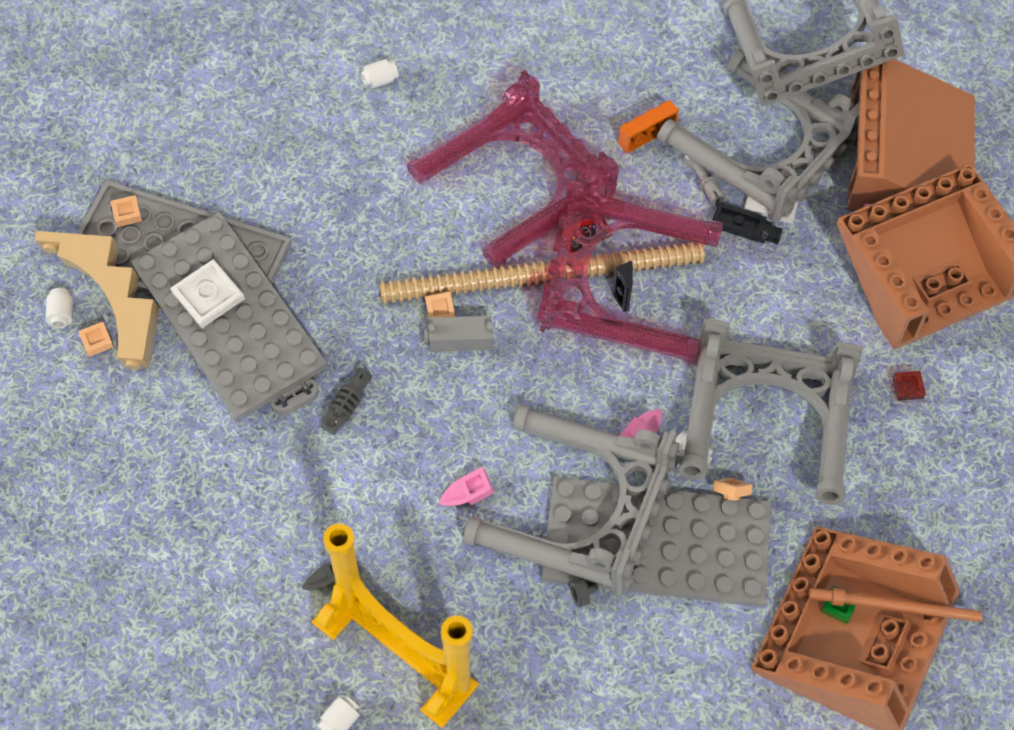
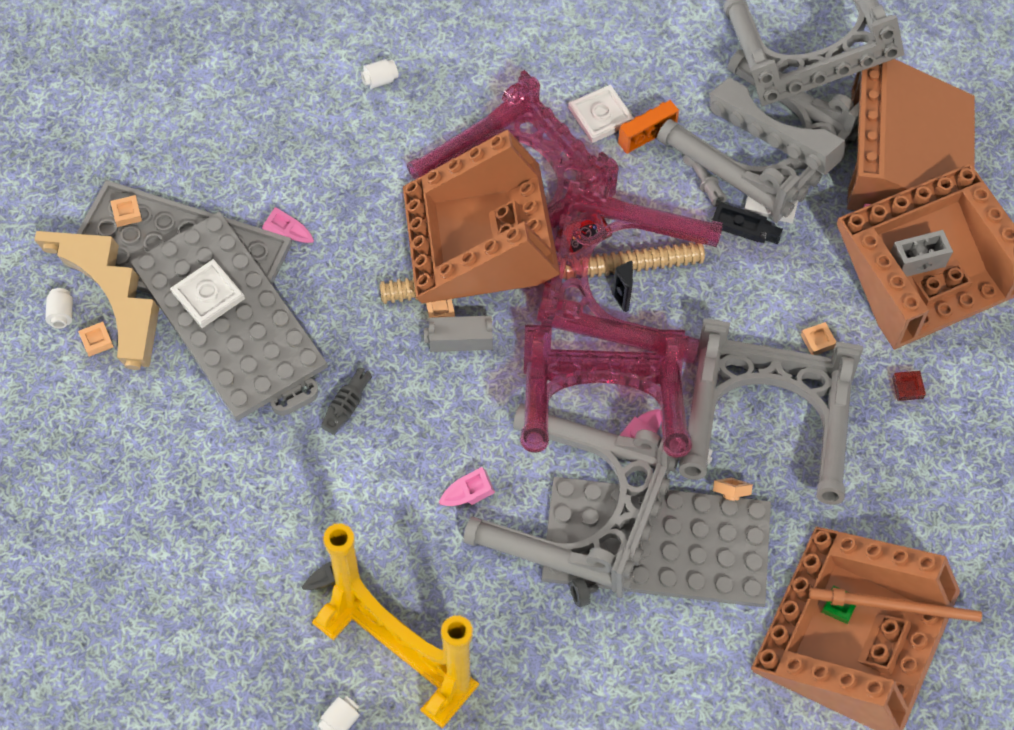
(285, 225): none -> bright pink plate
(480, 224): none -> nougat slope
(600, 113): none -> white plate
(630, 369): none -> clear pink arch
(813, 147): none -> light grey arch
(818, 339): none -> light nougat plate
(922, 253): none -> light grey brick

